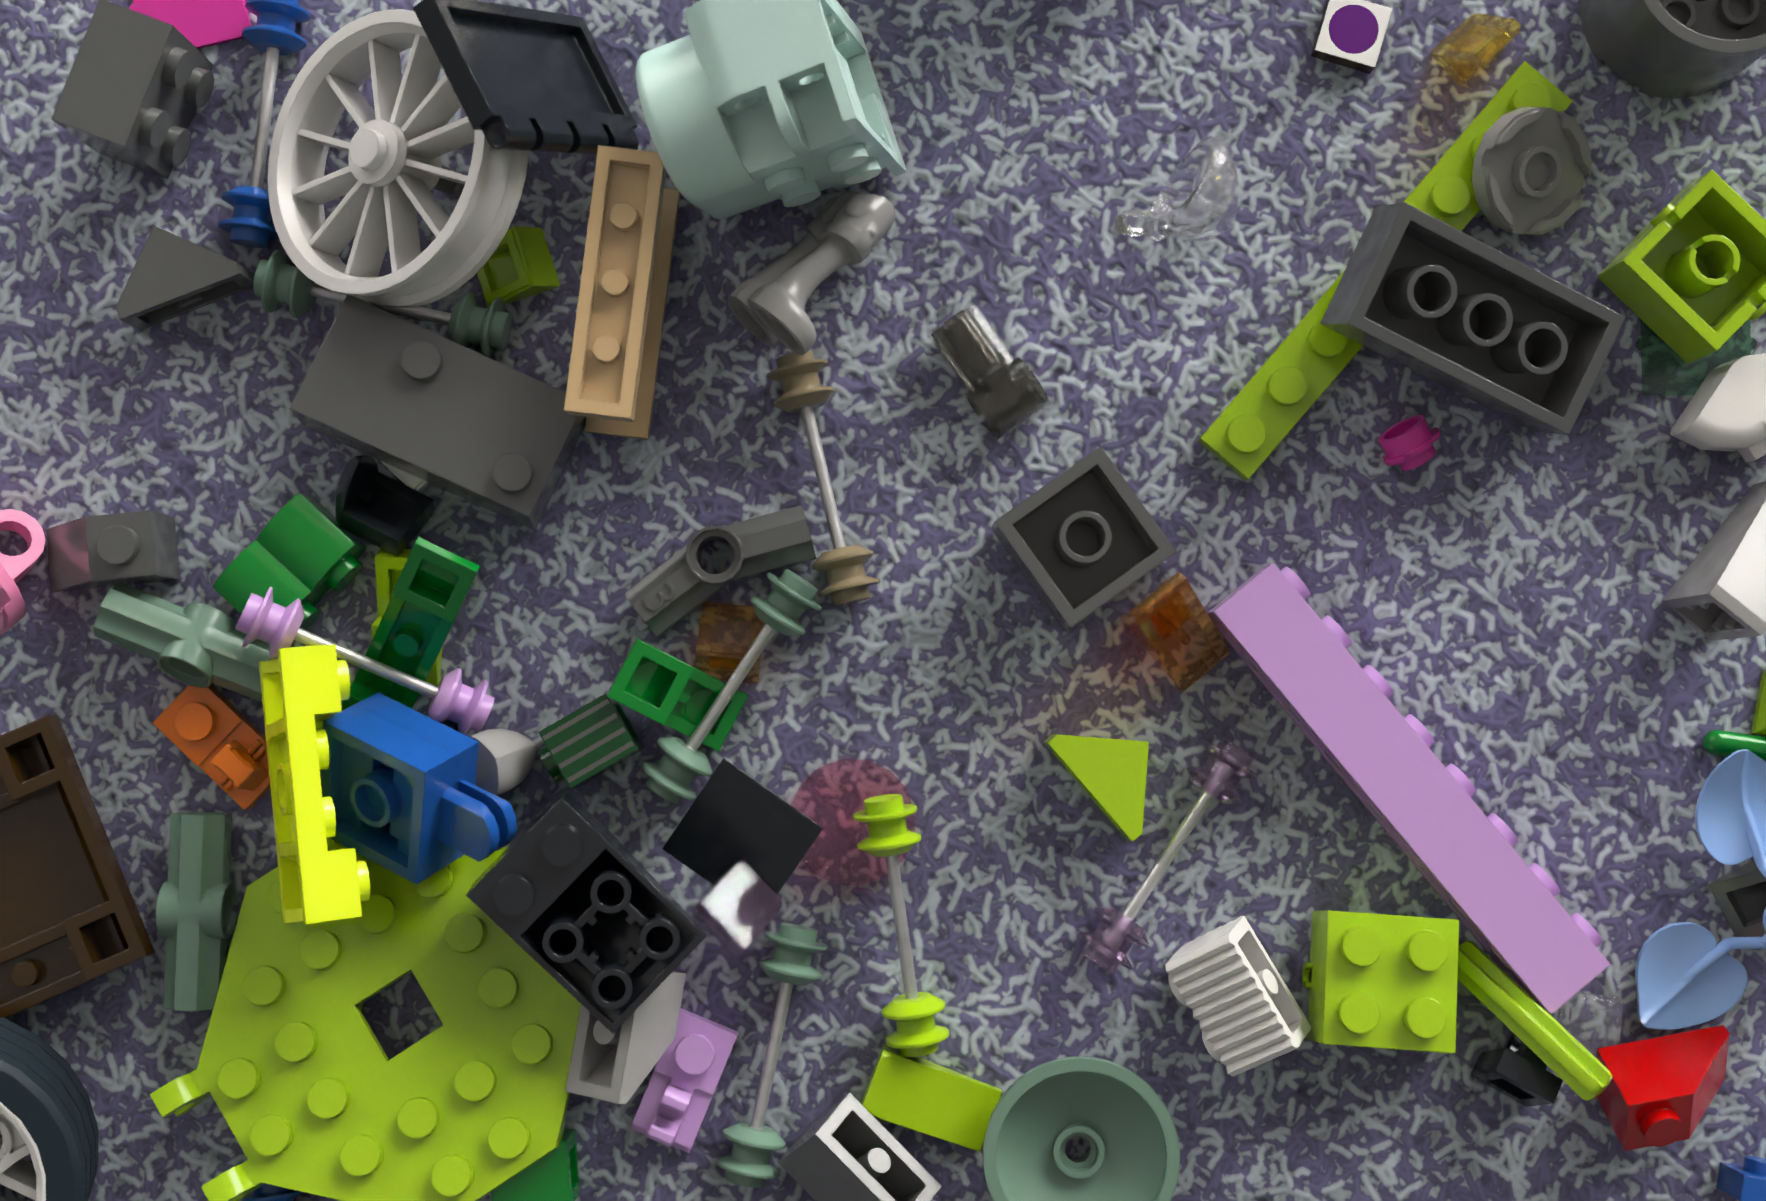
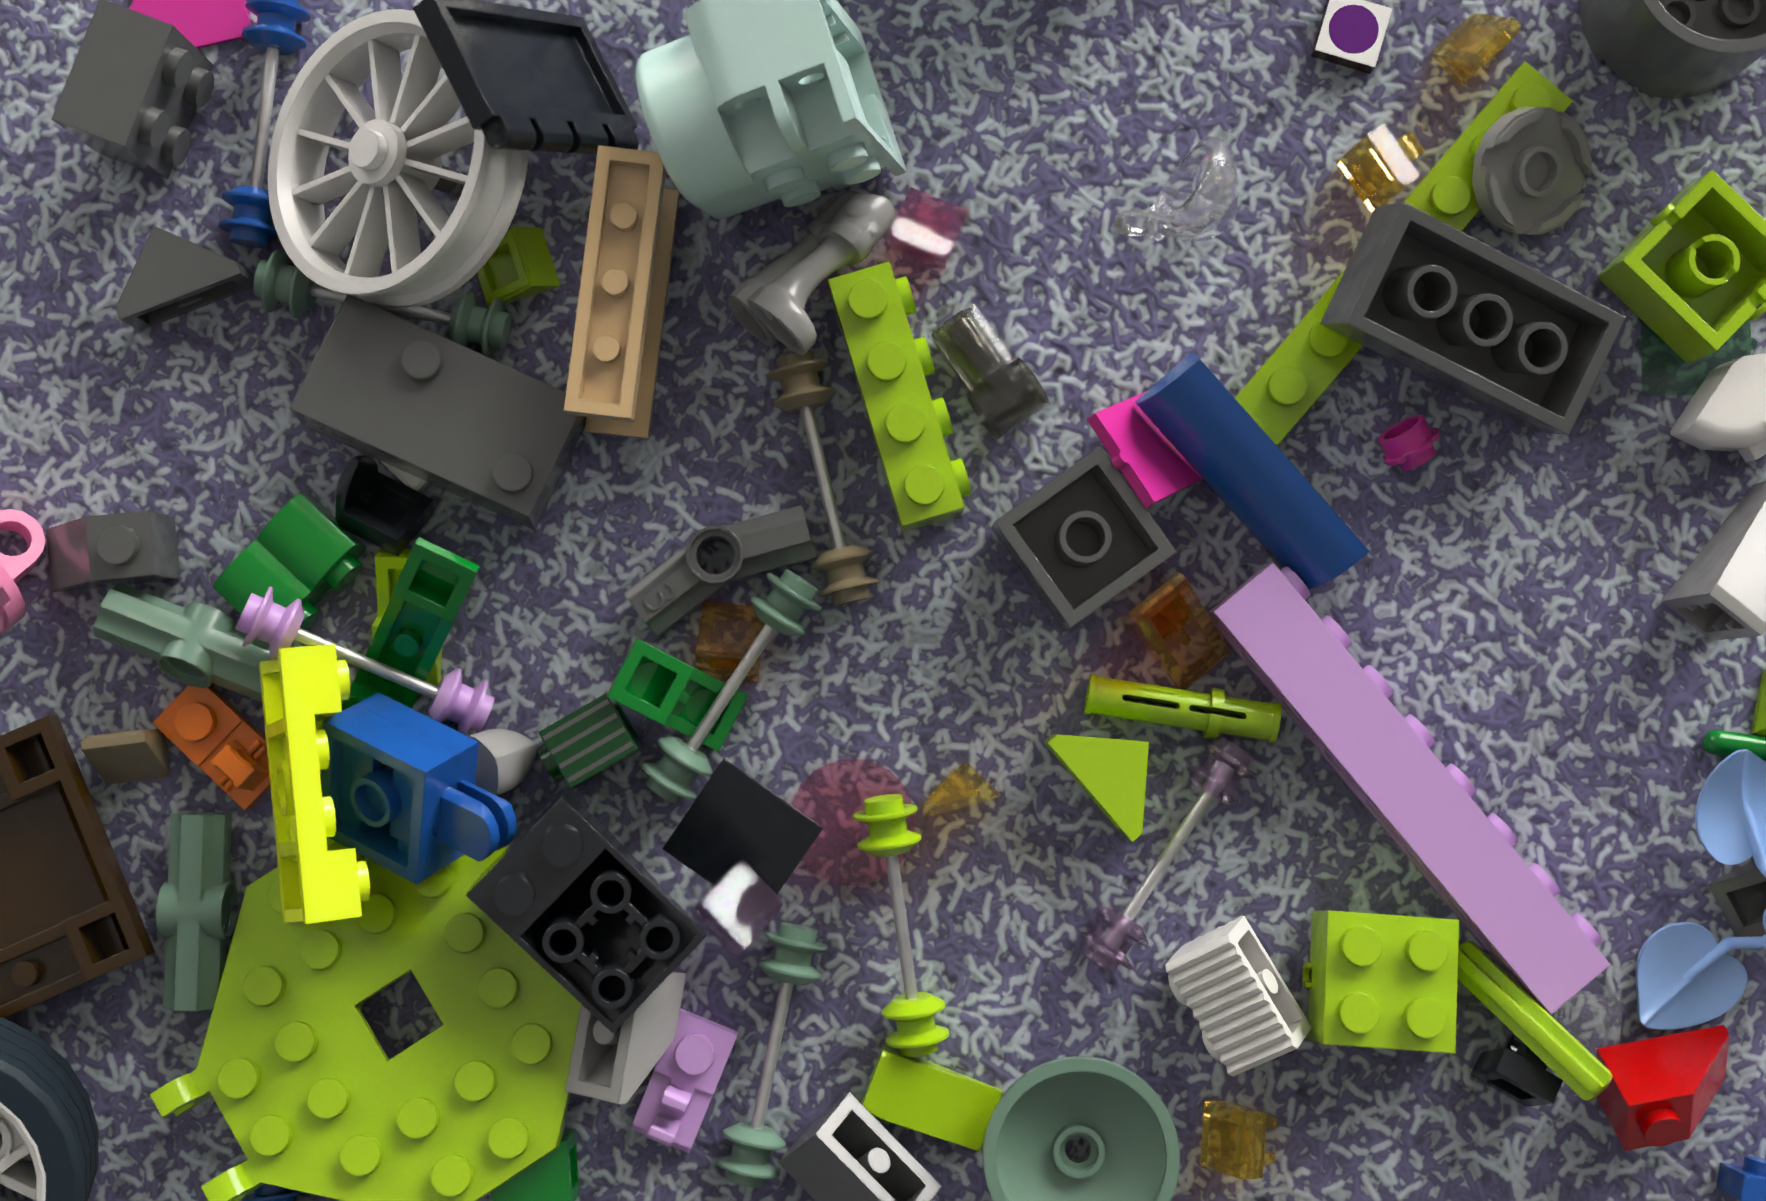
(128, 755): none -> dark tan slope
(896, 397): none -> lime brick
(927, 228): none -> clear pink slope
(958, 789): none -> clear yellow slope
(1142, 452): none -> dark pink piece
(1235, 1139): none -> clear yellow tile
(1250, 473): none -> blue brick
(1257, 719): none -> lime pin
(1381, 166): none -> clear yellow tile

